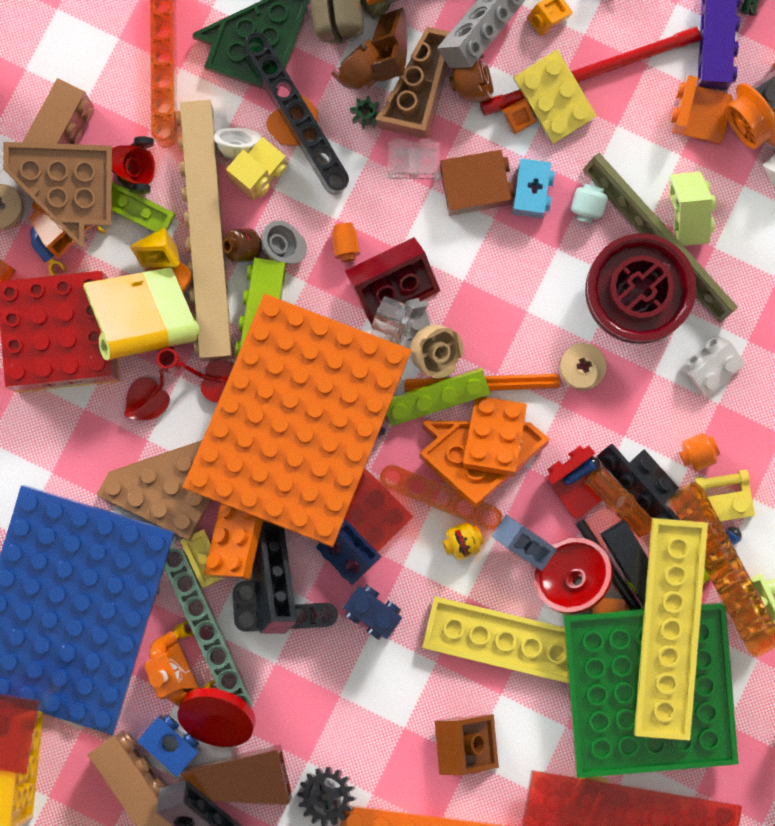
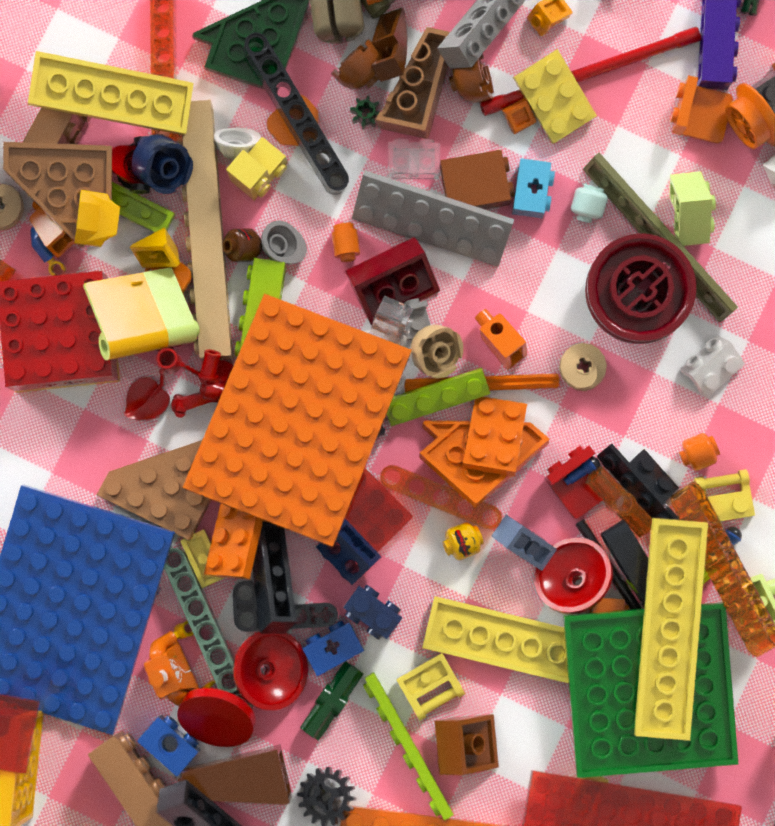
(96, 219): none -> yellow slope
(110, 93): none -> light yellow plate
(161, 163): none -> dark blue brick
(209, 390): none -> red pin
(284, 672): none -> red dish
(331, 700): none -> dark green piece
(348, 647): none -> blue brick
(412, 756): none -> lime plate
(426, 678): none -> light yellow plate
(432, 218): none -> light grey plate
(508, 345): none -> orange torso

